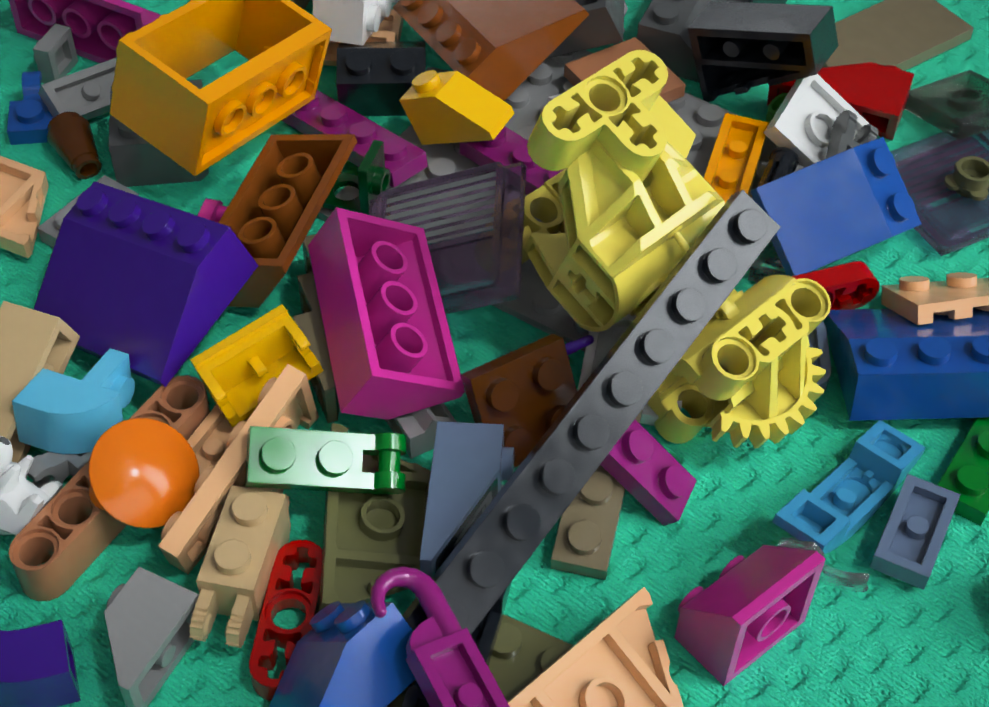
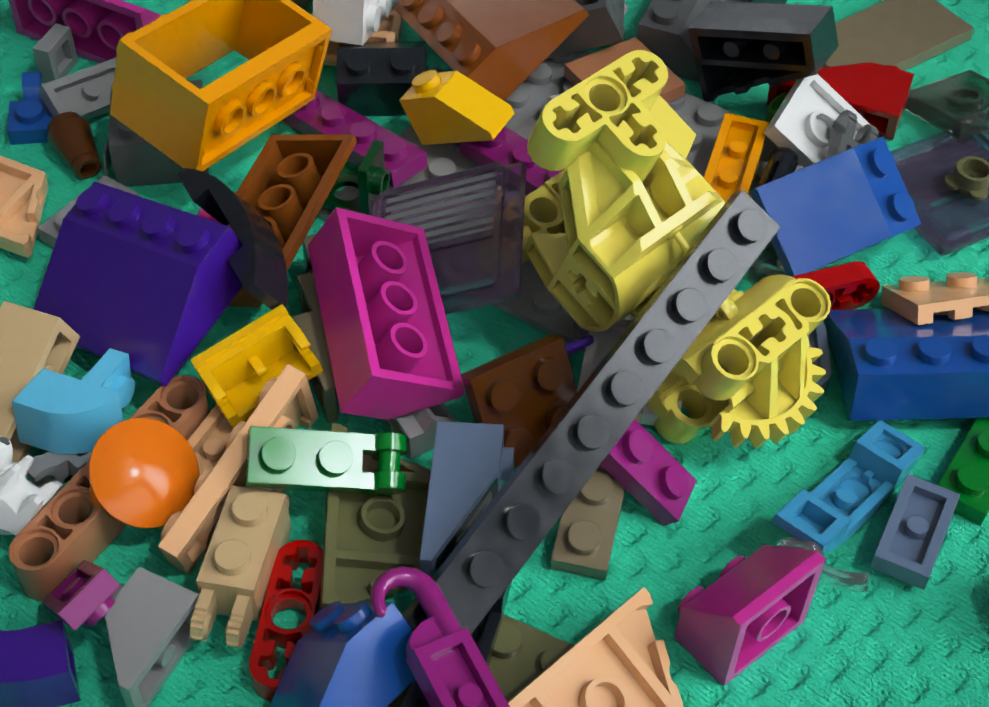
(83, 595): none -> magenta plate
(107, 157): none -> white sticker
(260, 259): none -> black slope

